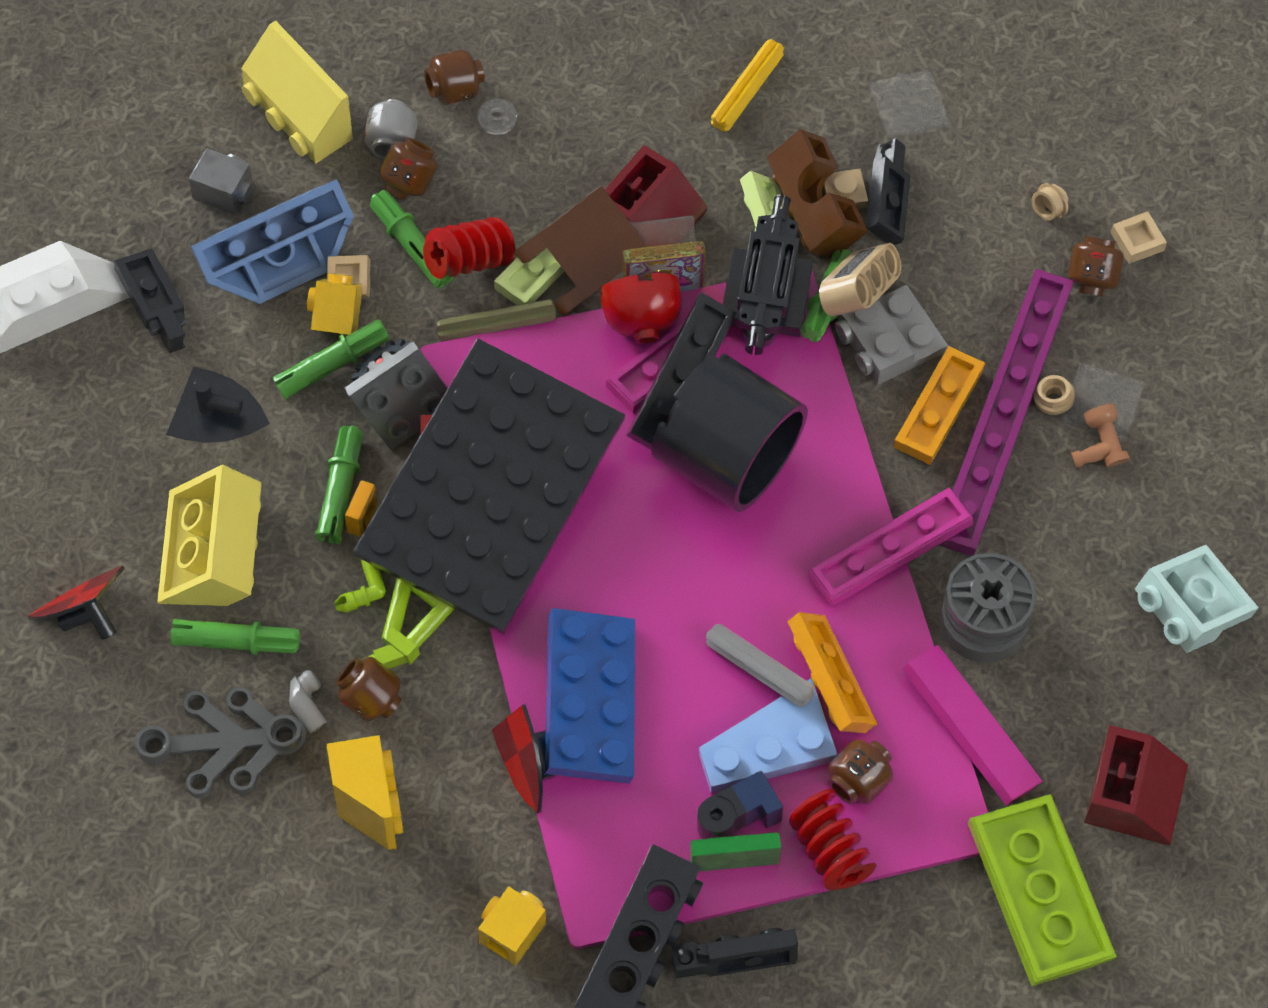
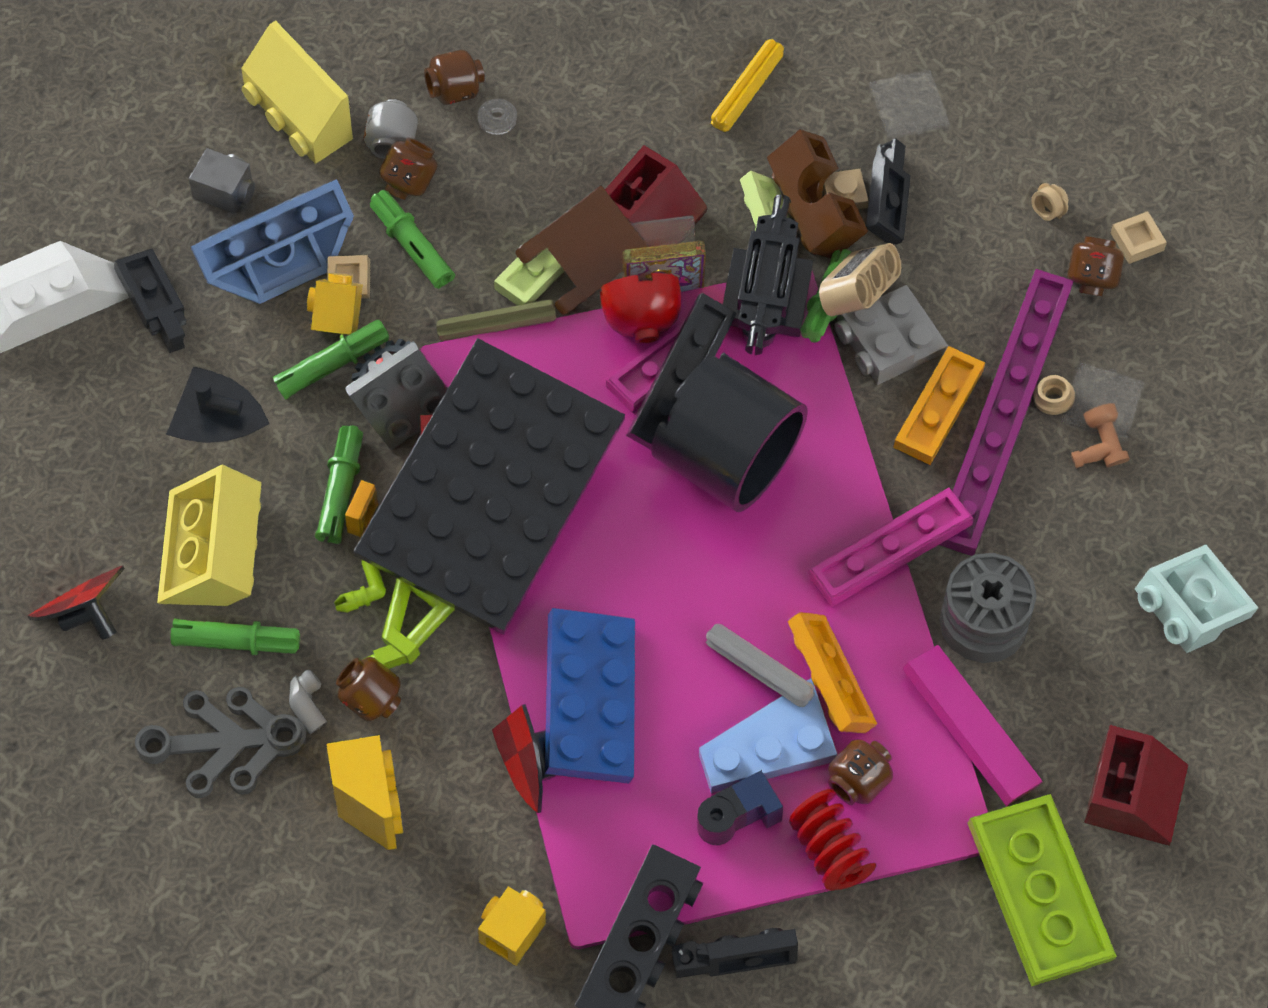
(468, 247): red piece -> none
(736, 851): green tile -> none

